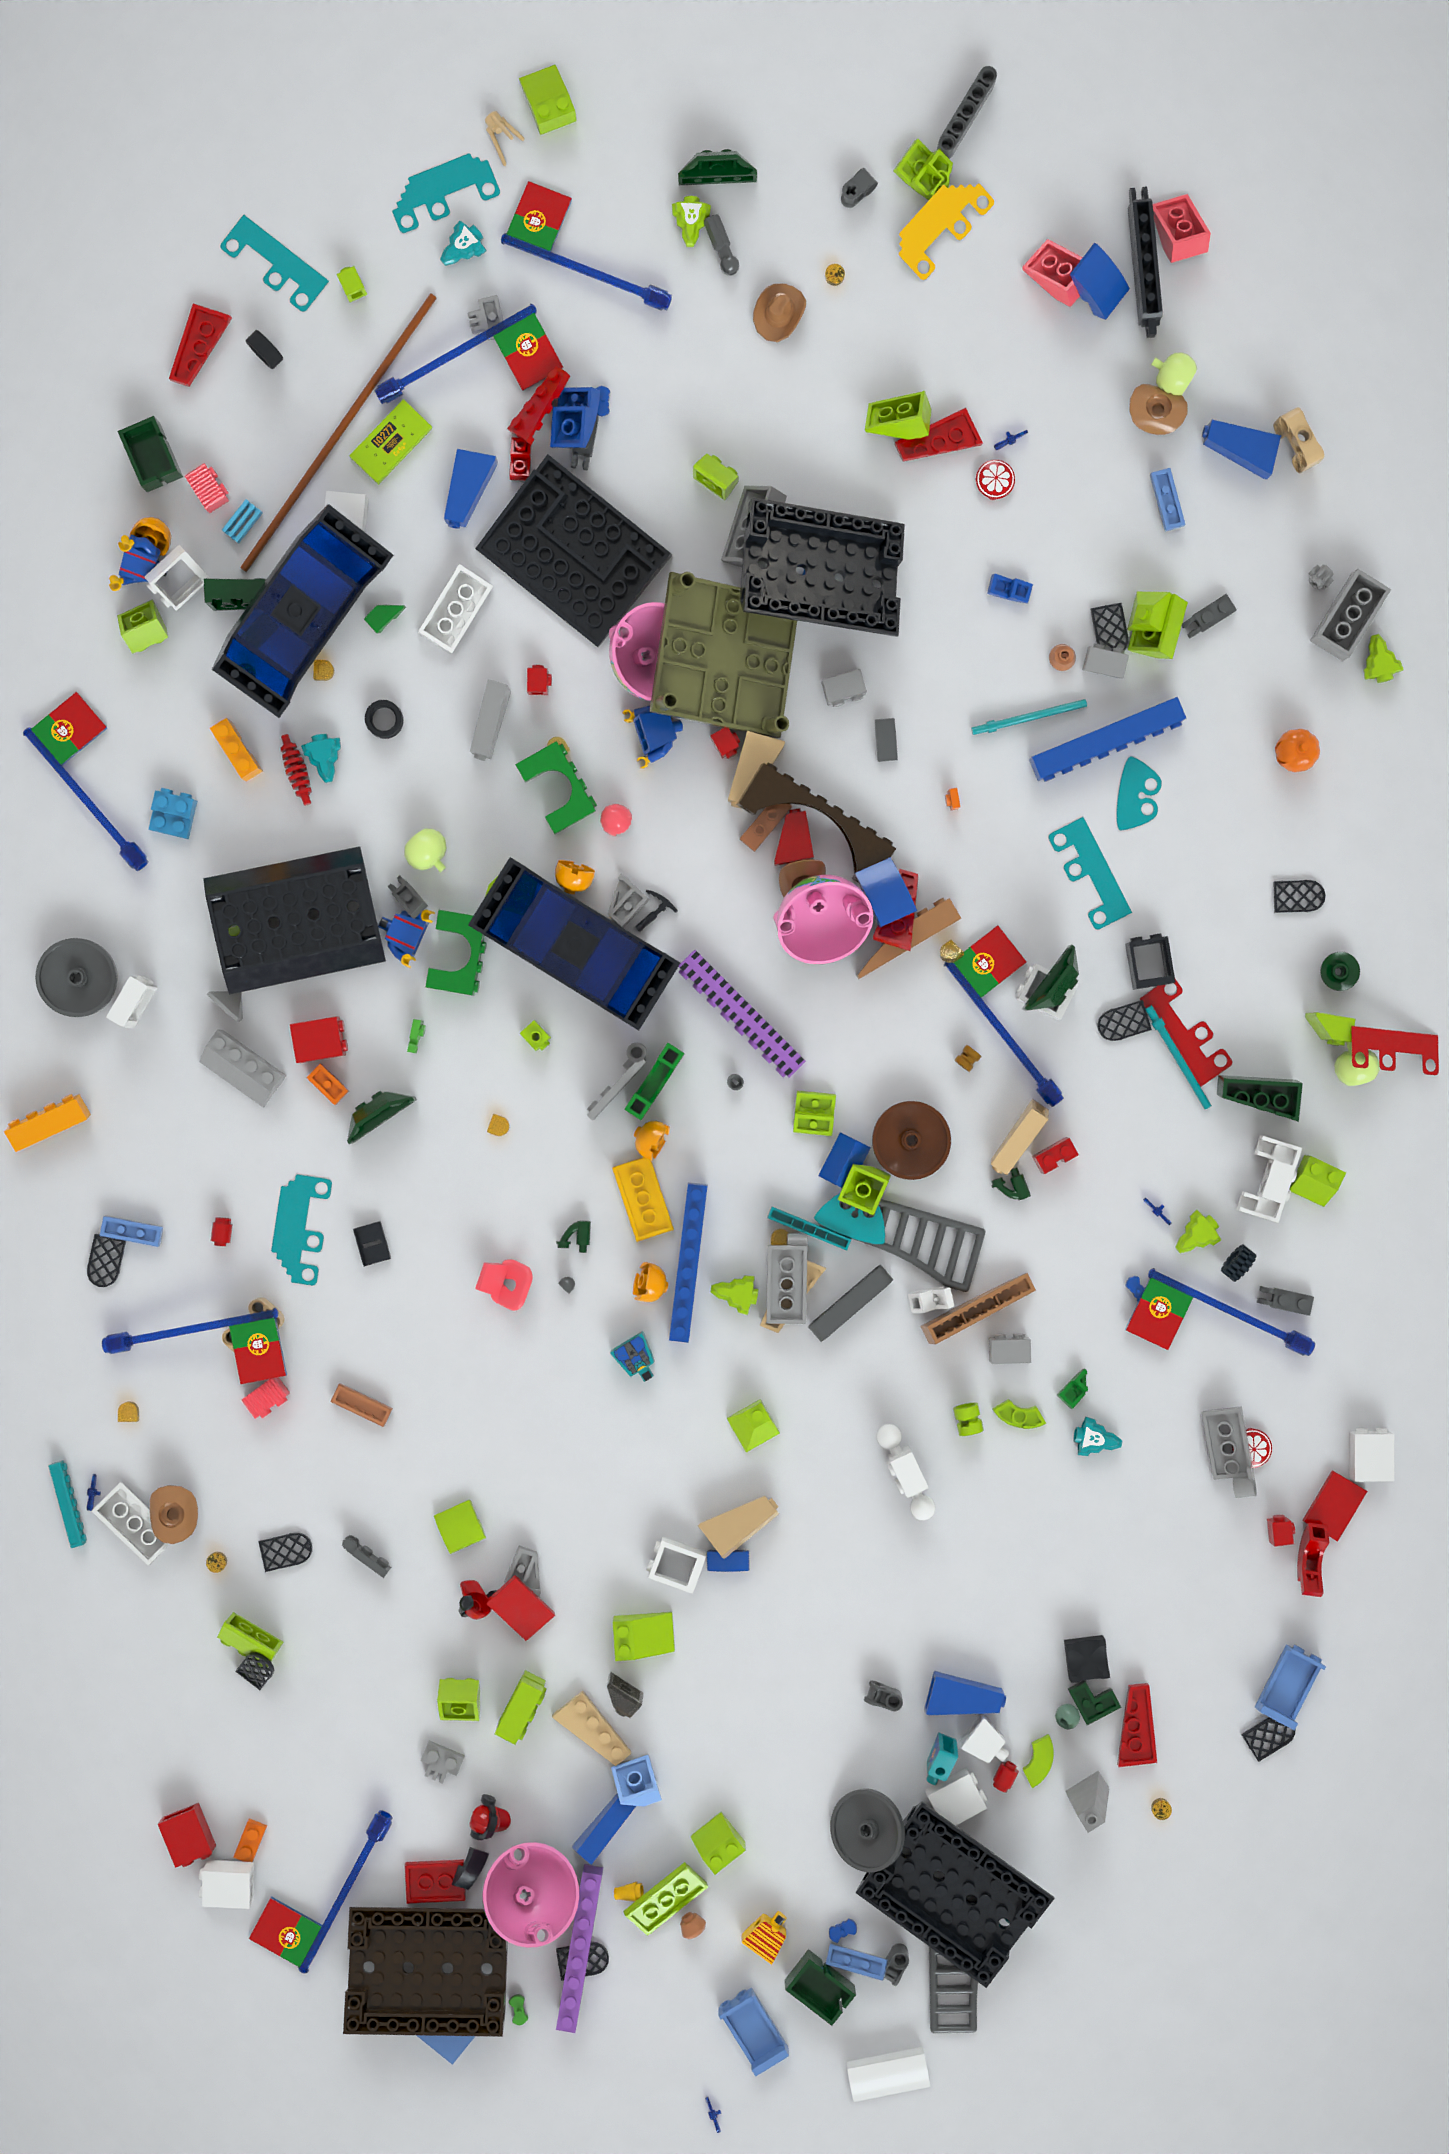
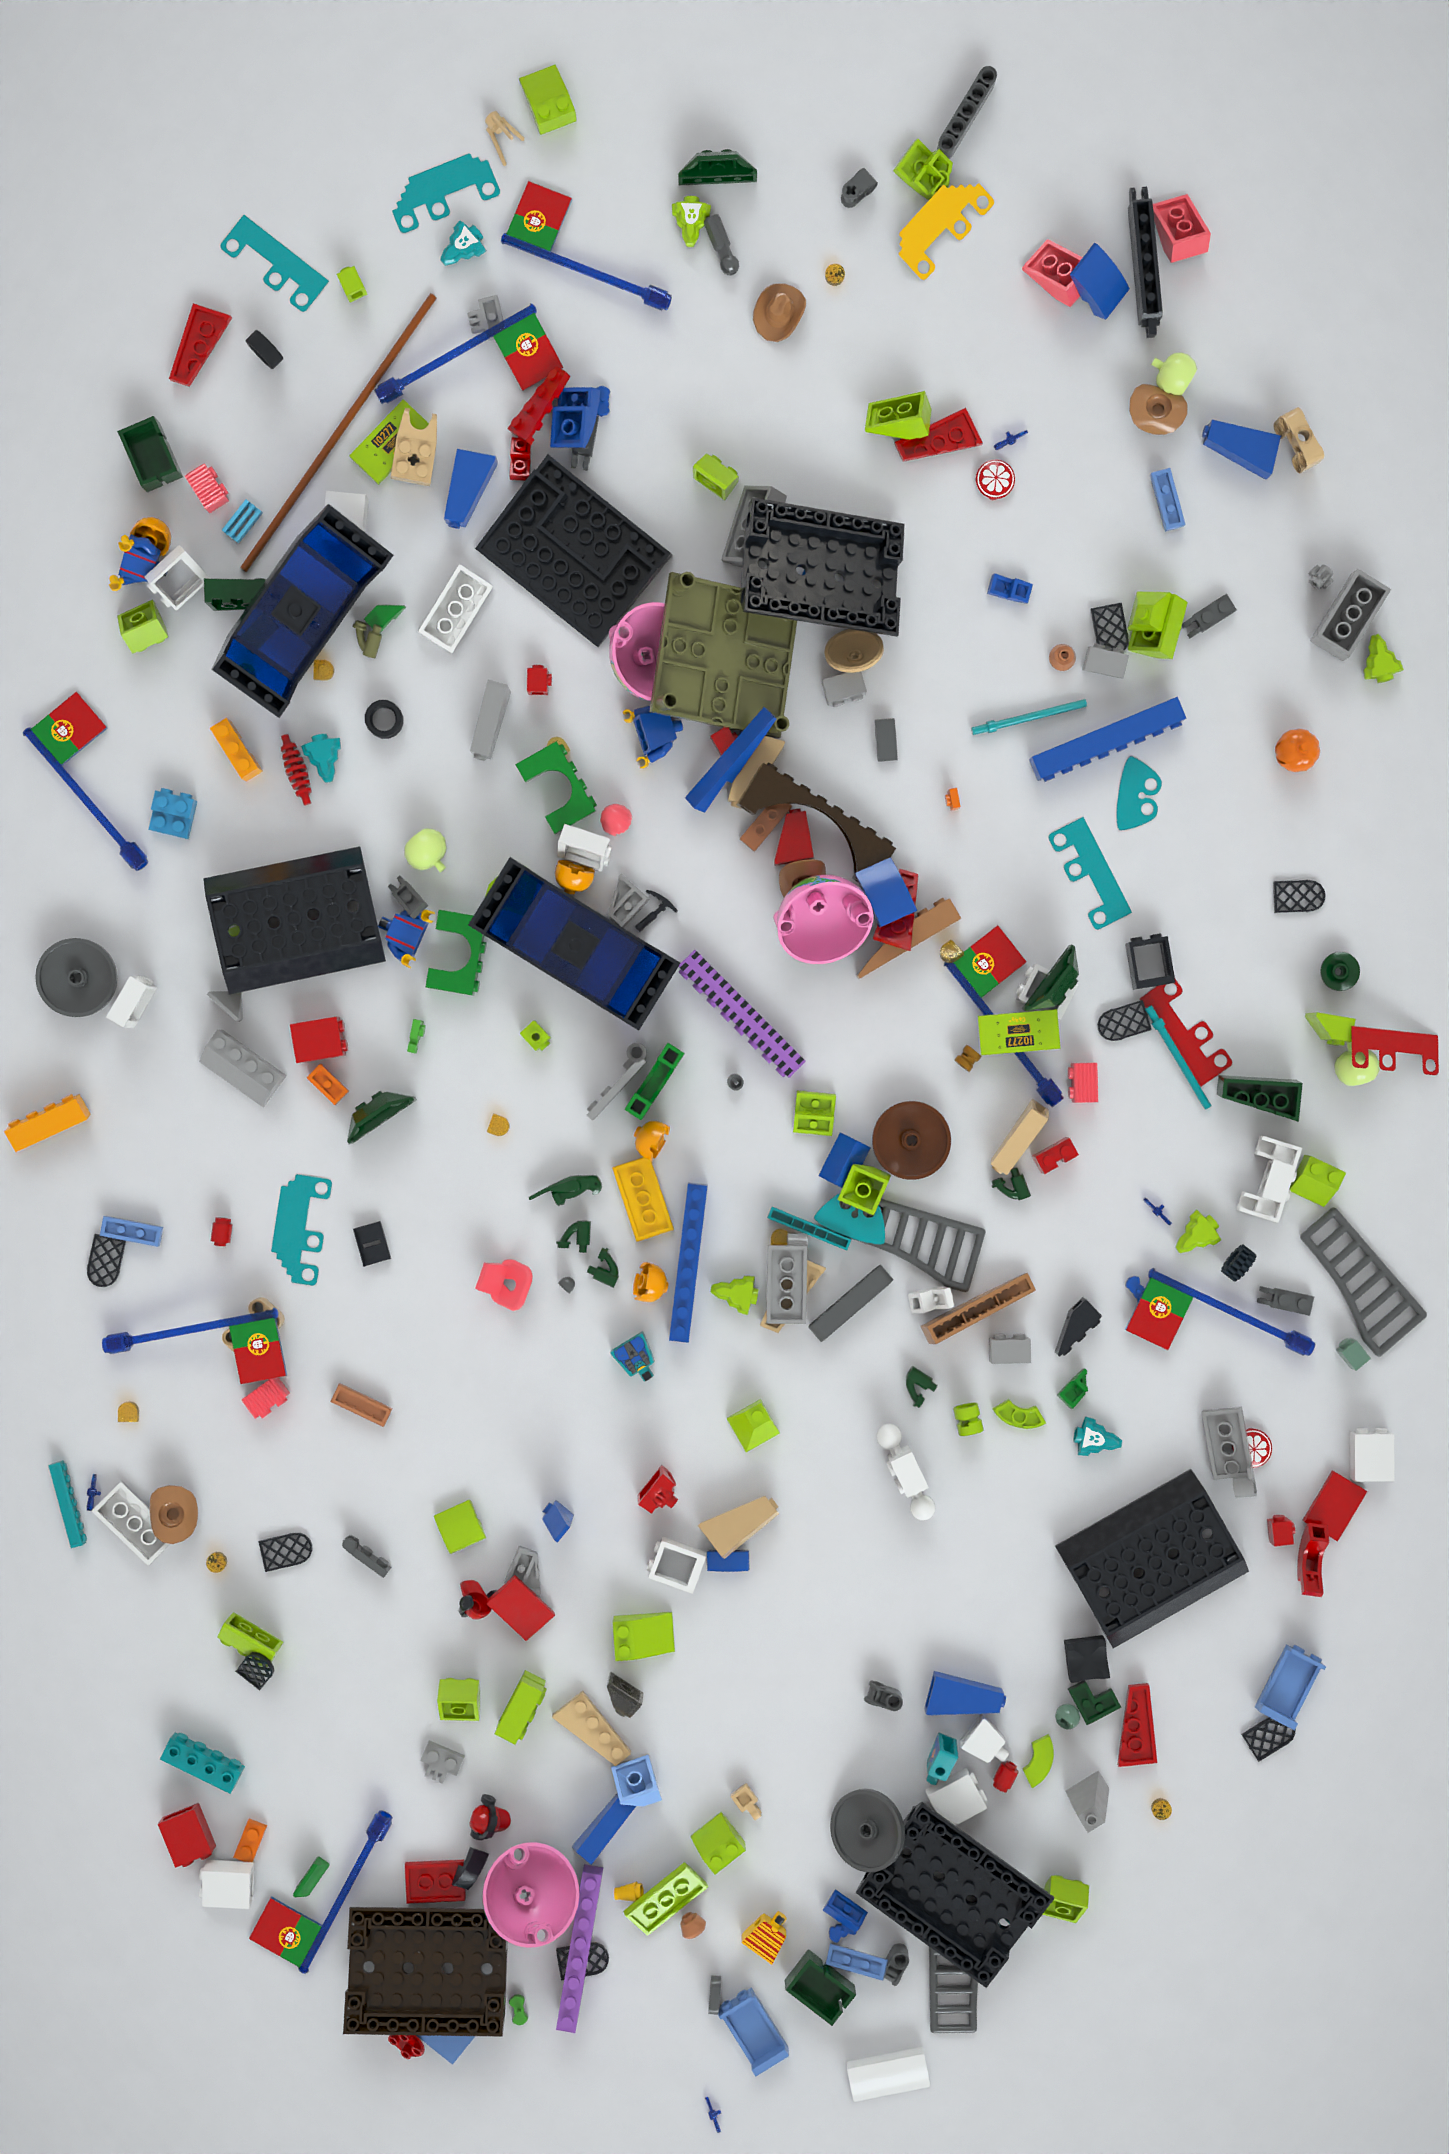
(202, 1762): none -> teal brick
(311, 1878): none -> green slope
(371, 645): none -> olive plant
(408, 2044): none -> red dish
(418, 444): none -> tan brick
(557, 1519): none -> blue slope
(571, 1188): none -> dark green animal
(584, 848): none -> white window
(603, 1275): none -> dark green plant
(658, 1491): none -> red brick
(714, 1997): none -> dark grey beam
(731, 761): none -> blue slope
(746, 1800): none -> tan plate
(845, 1911): none -> blue slope
(853, 650): none -> tan dish
(917, 1377): none -> dark green plant
(1019, 1032): none -> lime tile
(1069, 1898): none -> lime slope
(1078, 1321): none -> black slope
(1083, 1082): none -> coral brick
(1141, 1538): none -> black slope
(1351, 1298): none -> dark grey bar
(1353, 1353): none -> sand green brick

